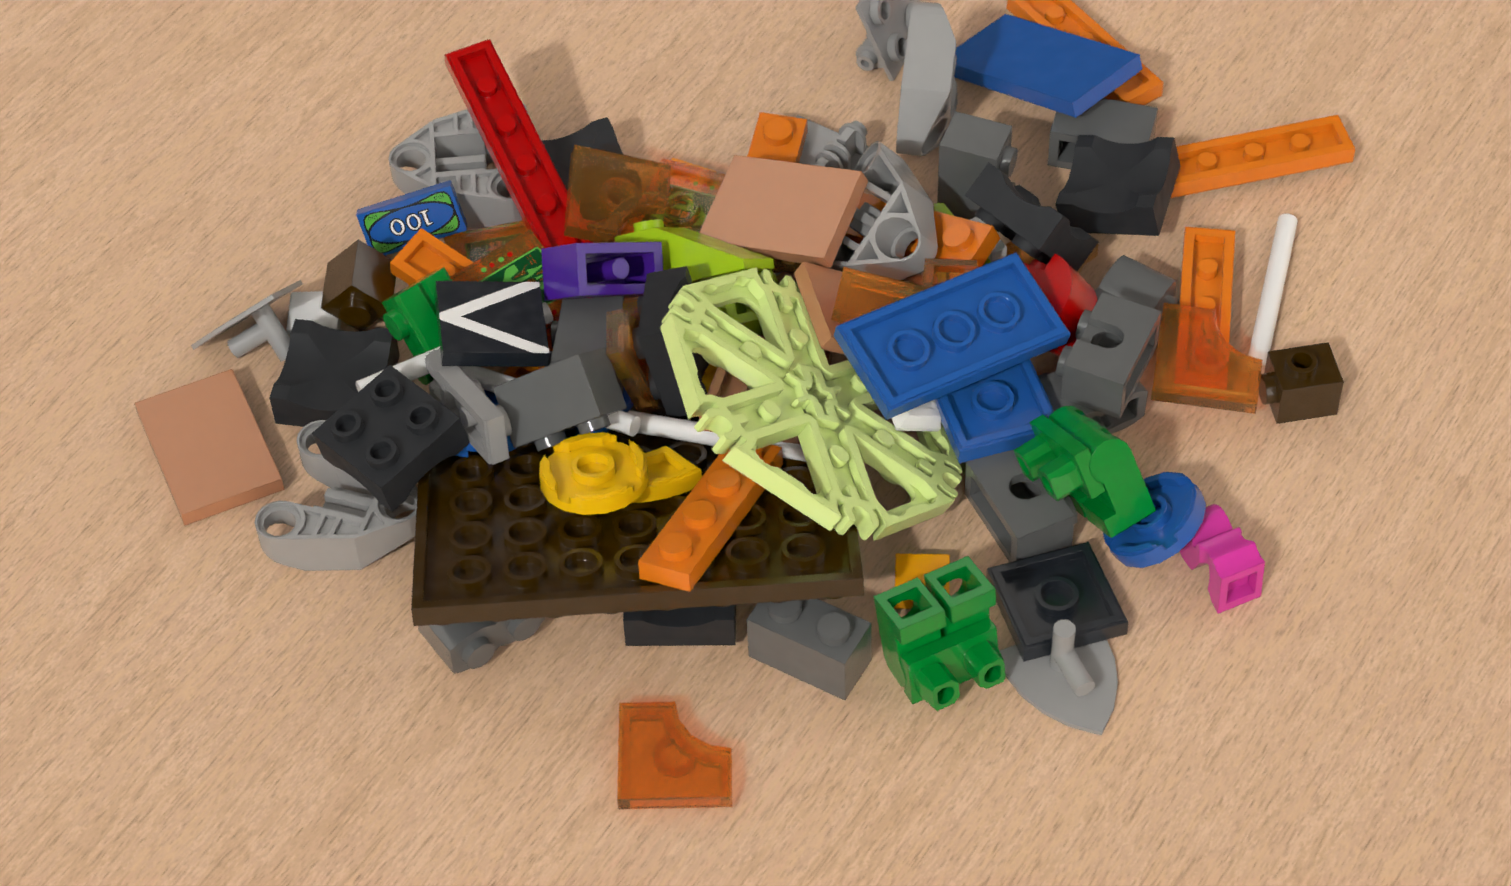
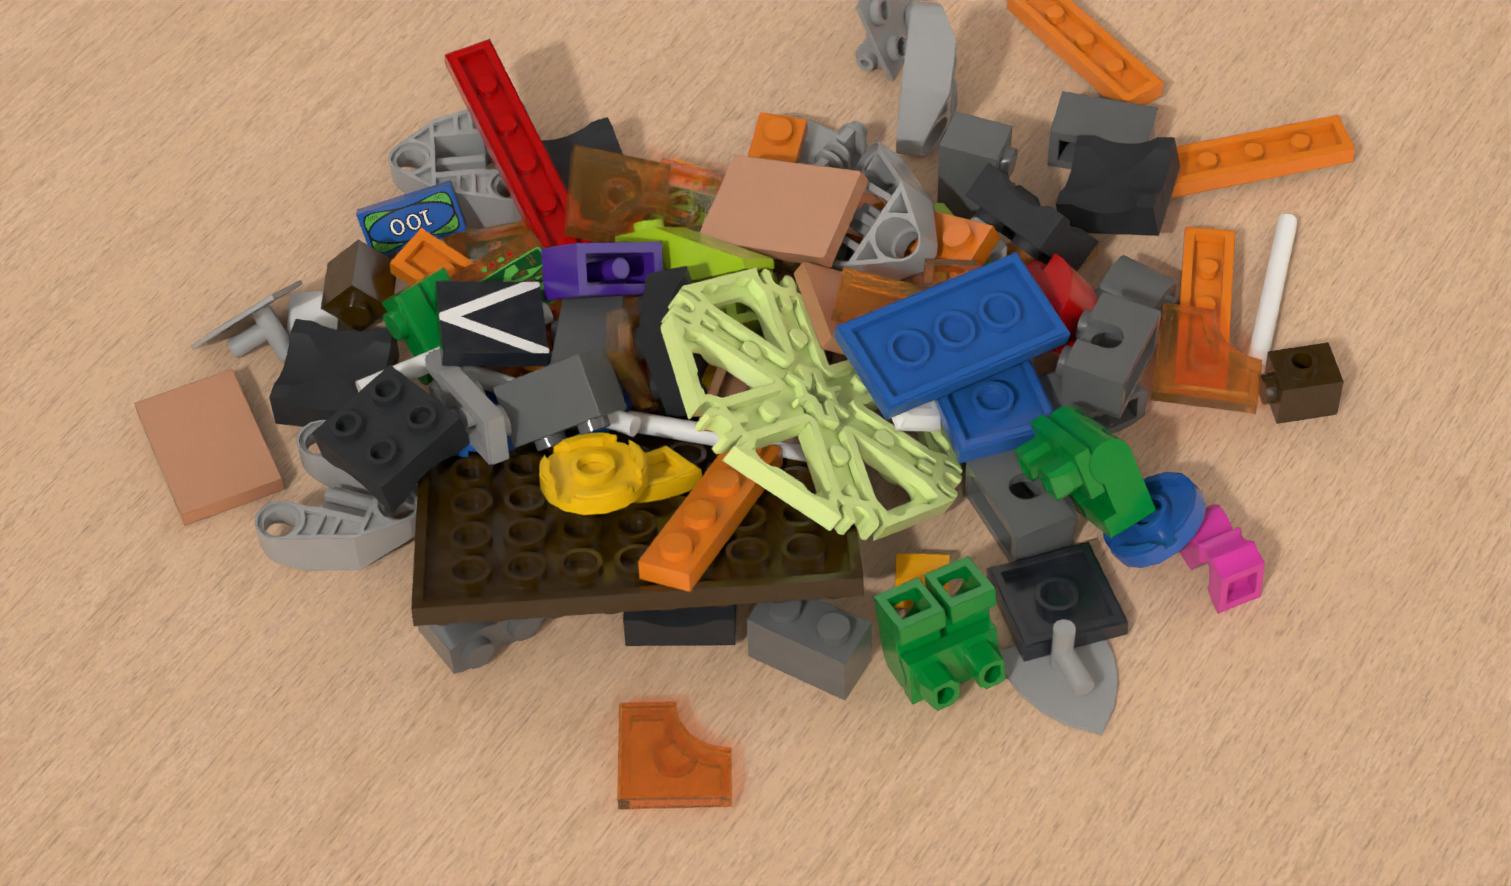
(1044, 65): blue tile -> none

